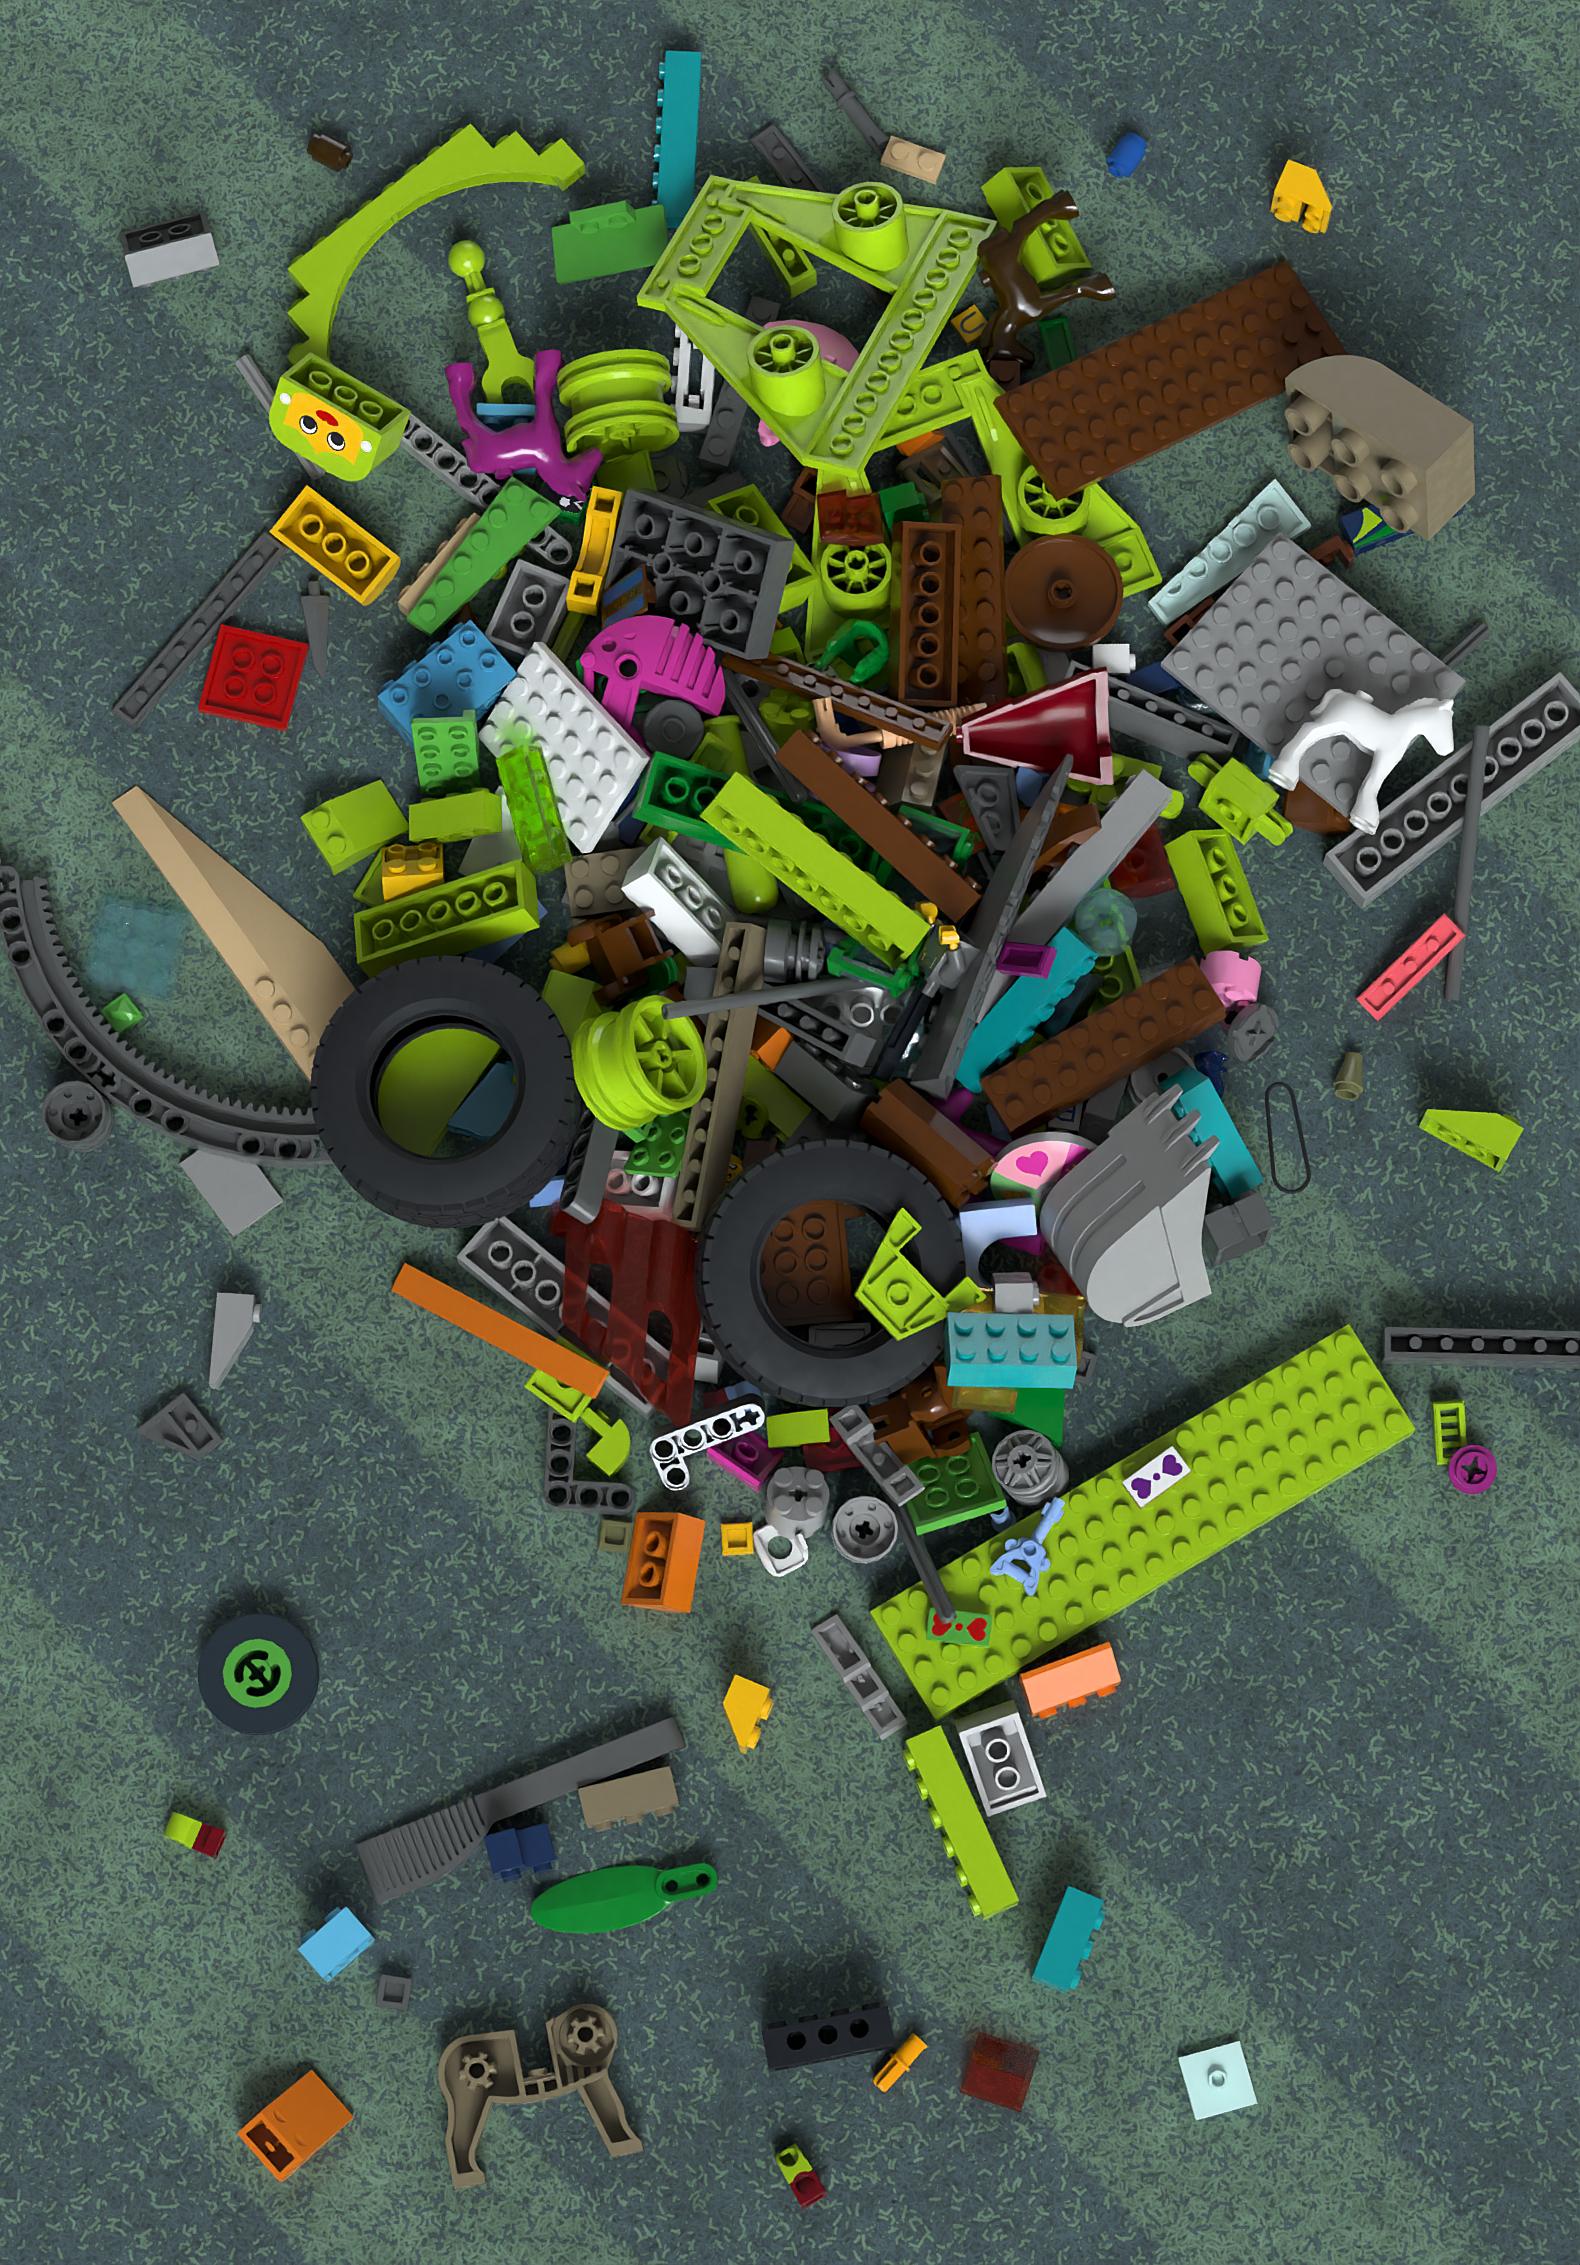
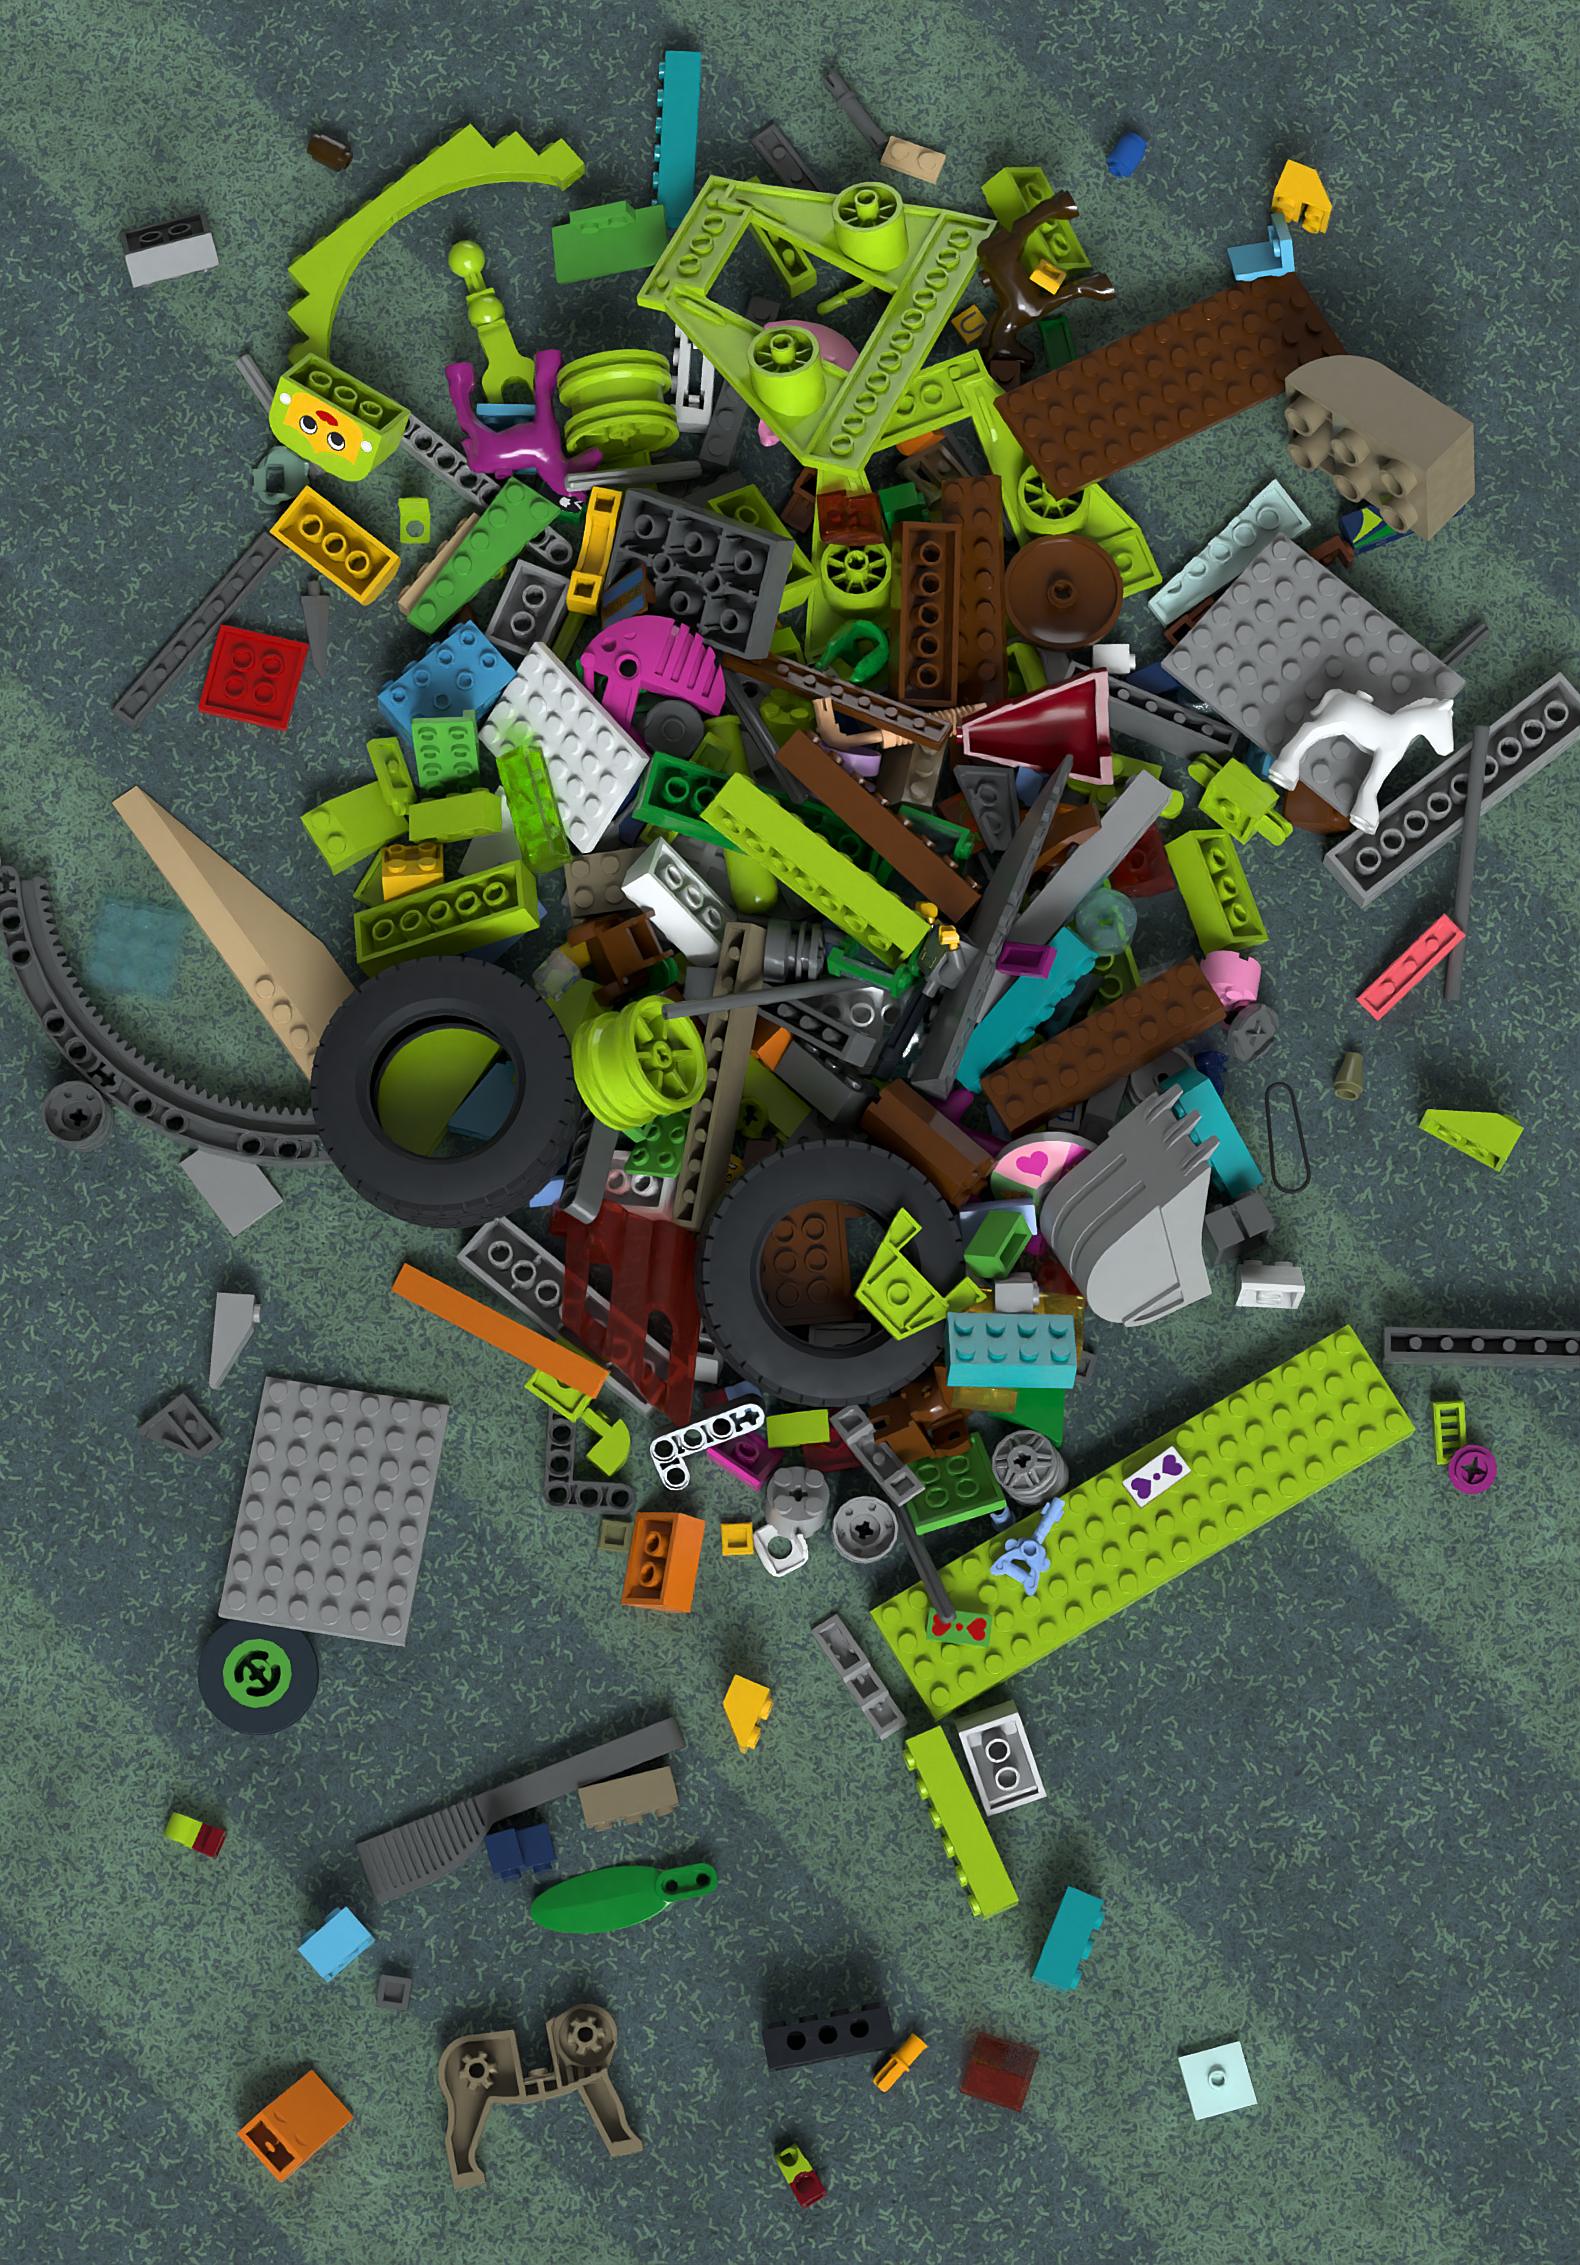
(121, 1014): bright green tile -> none
(295, 475): none -> sand green helmet
(334, 1511): none -> light grey plate
(392, 774): none -> lime hinge
(414, 510): none -> lime bracket
(556, 976): none -> clear brick
(632, 476): none -> light grey axle
(842, 298): none -> lime piece
(997, 1244): none -> bright green brick
(1048, 276): none -> yellow tile
(1070, 1681): slope -> none
(1265, 258): none -> medium azure bracket
(1269, 1285): none -> white slope

